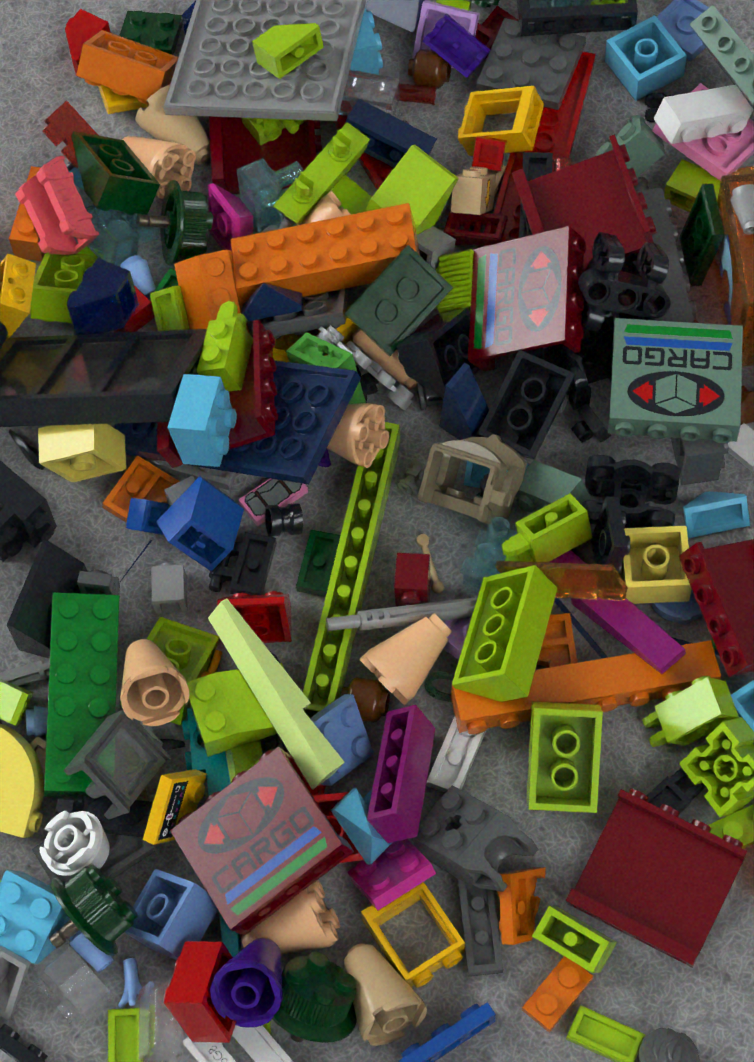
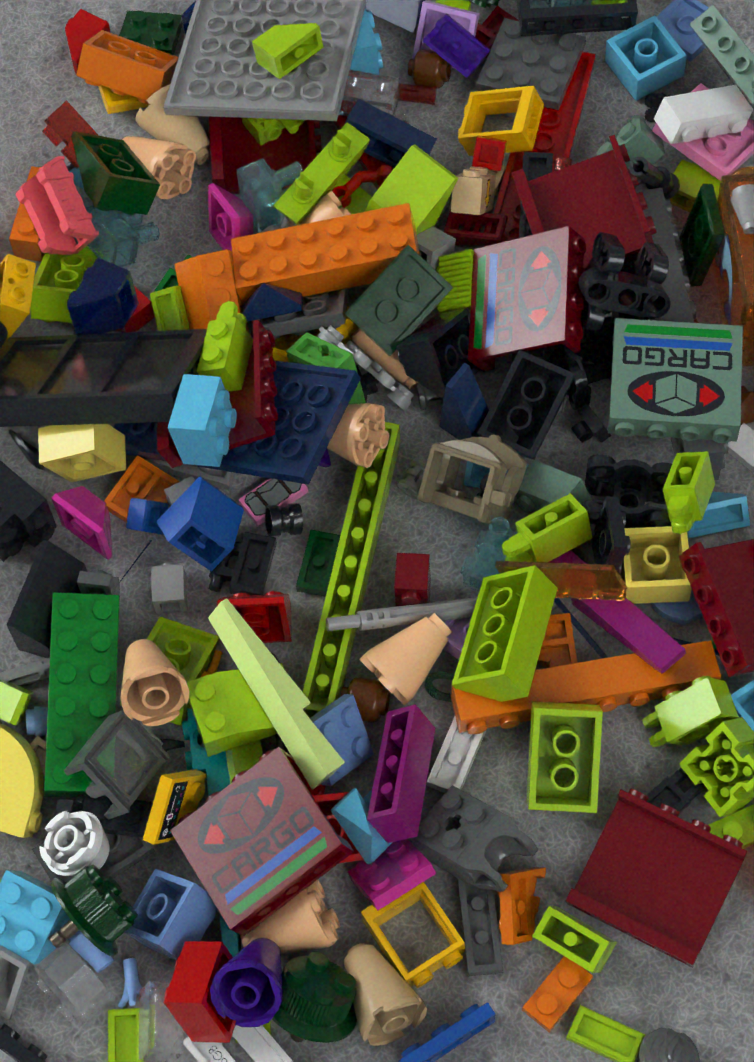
(86, 518): none -> dark pink slope
(140, 274): light blue cone -> none
(181, 223): dark green piece -> none
(361, 177): none -> red arm
(423, 541): tan hinge -> none
(655, 177): none -> black pin
(688, 489): none -> lime hinge

